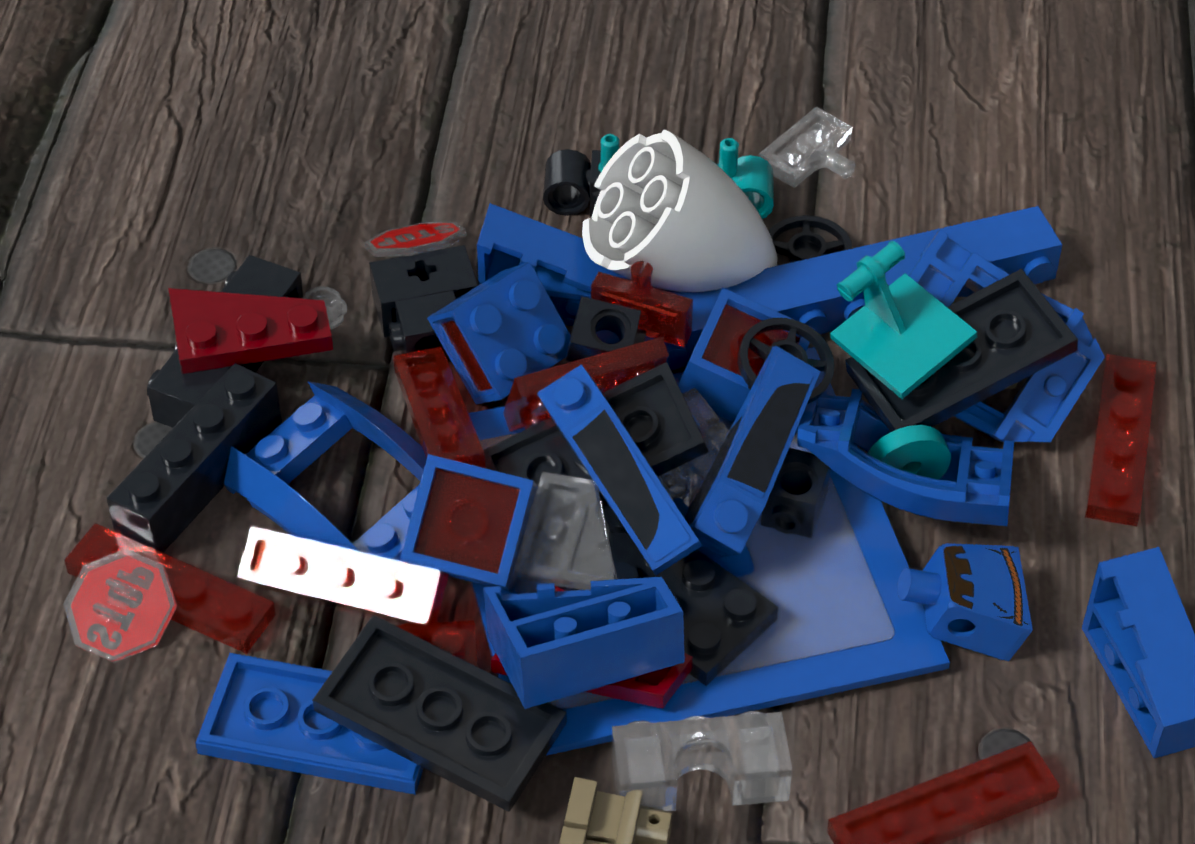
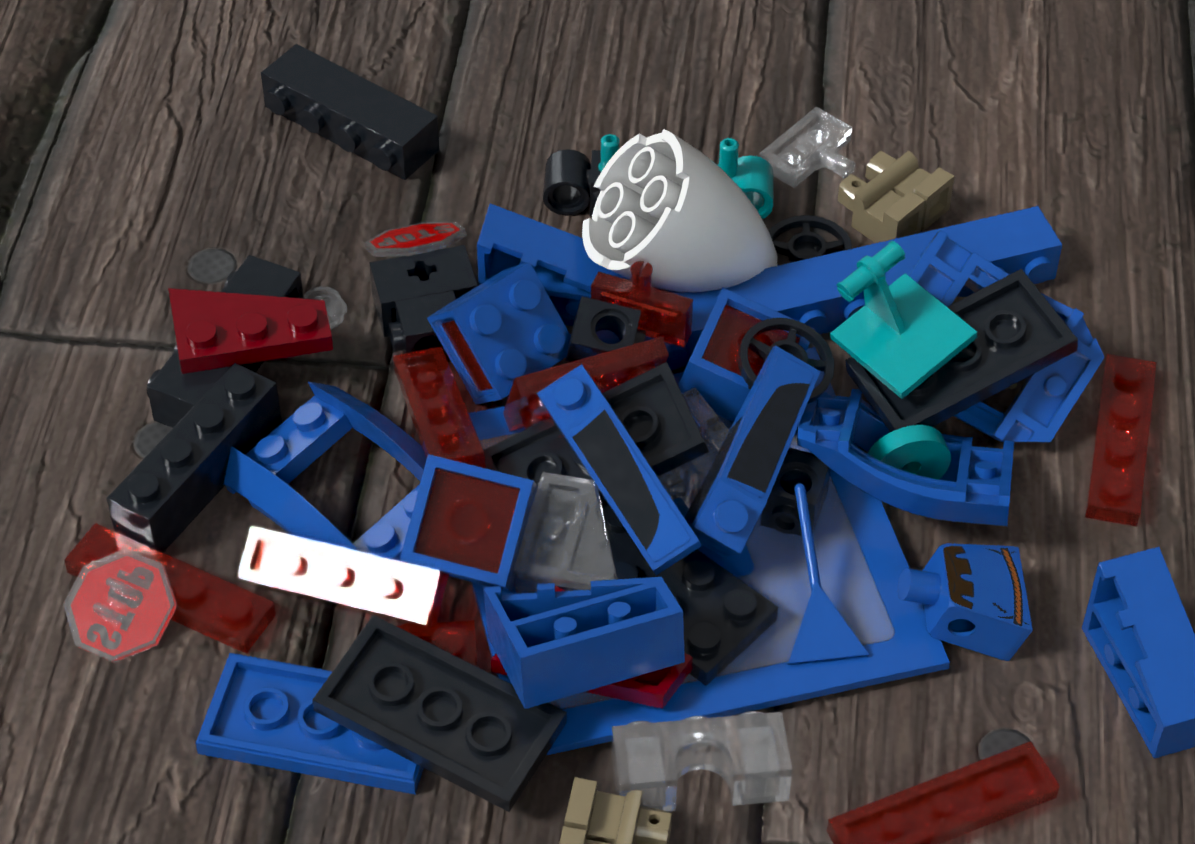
(350, 111): none -> black brick
(823, 630): none -> blue piece
(897, 198): none -> dark tan hips

